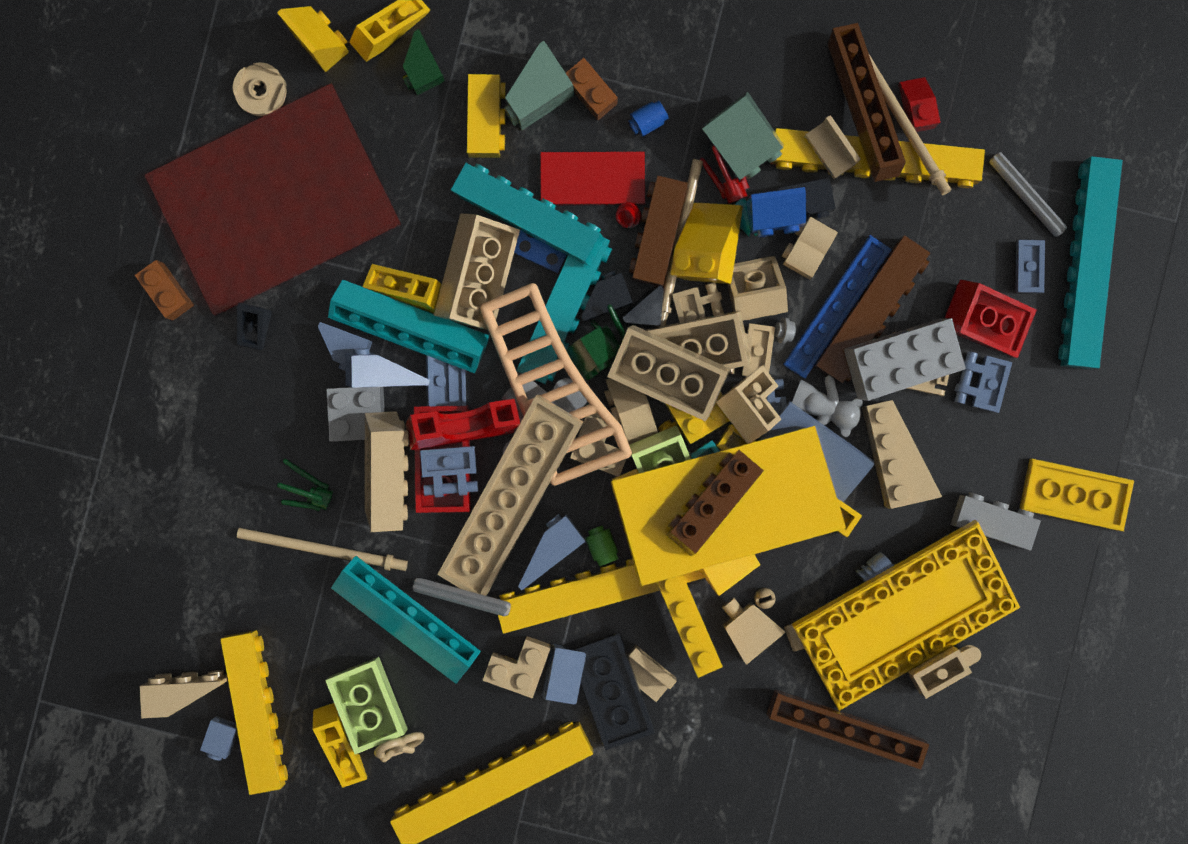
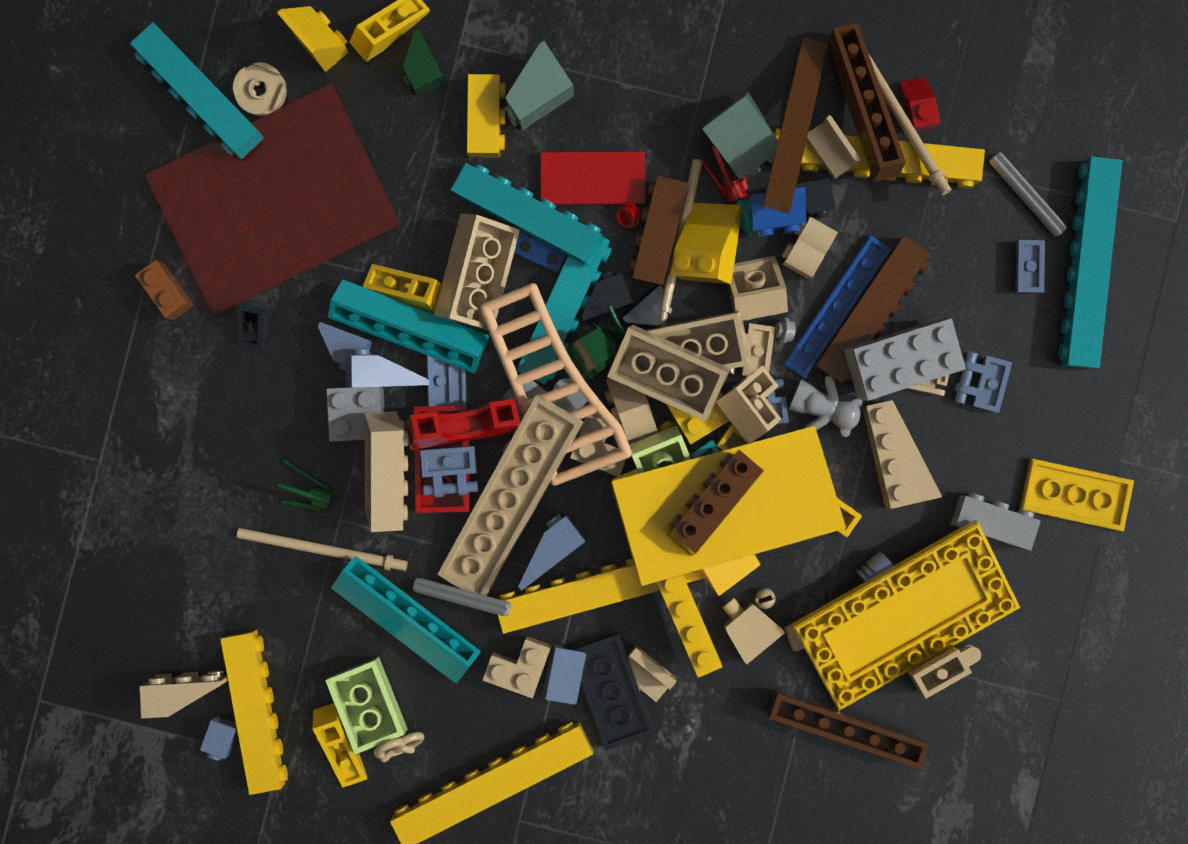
(197, 90): none -> teal brick
(591, 89): dark orange brick -> none
(602, 545): bright green brick -> none
(648, 118): blue brick -> none
(690, 304): tan plate -> none
(795, 126): none -> reddish brown tile
(844, 461): sand blue tile -> none
(990, 317): red slope -> none

